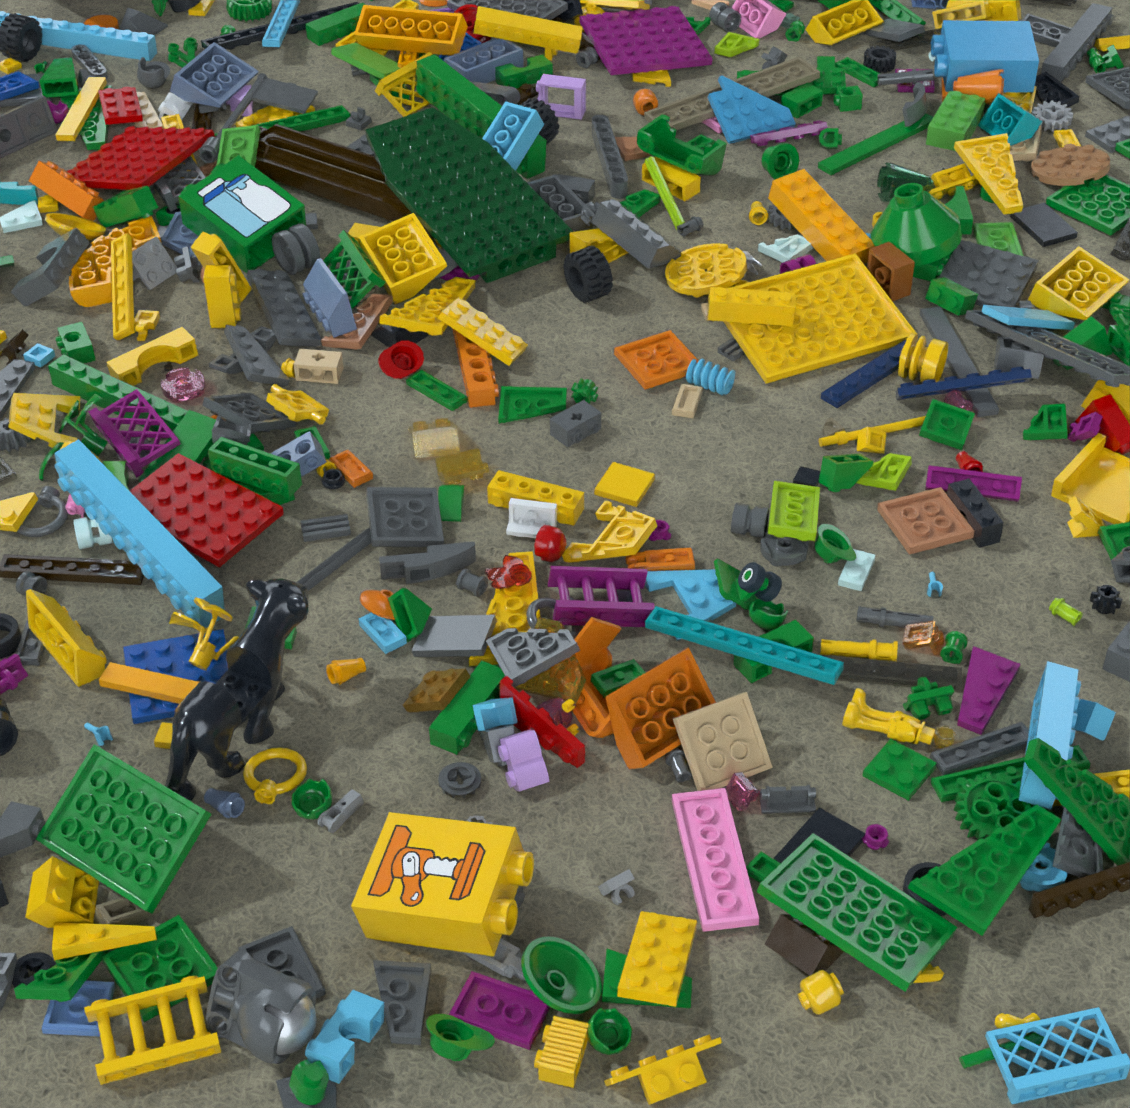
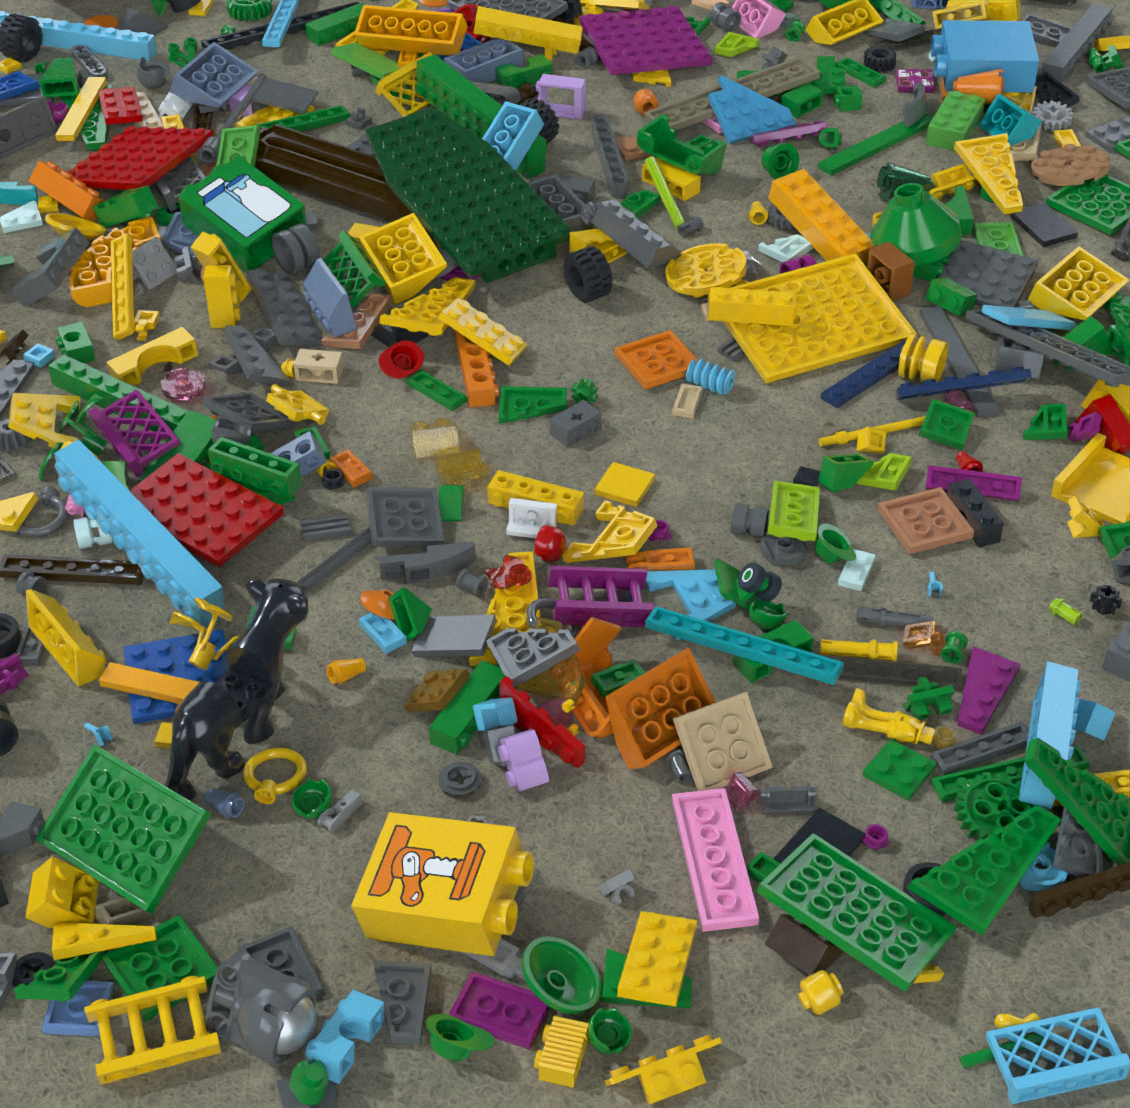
(905, 77): dark grey pin -> none

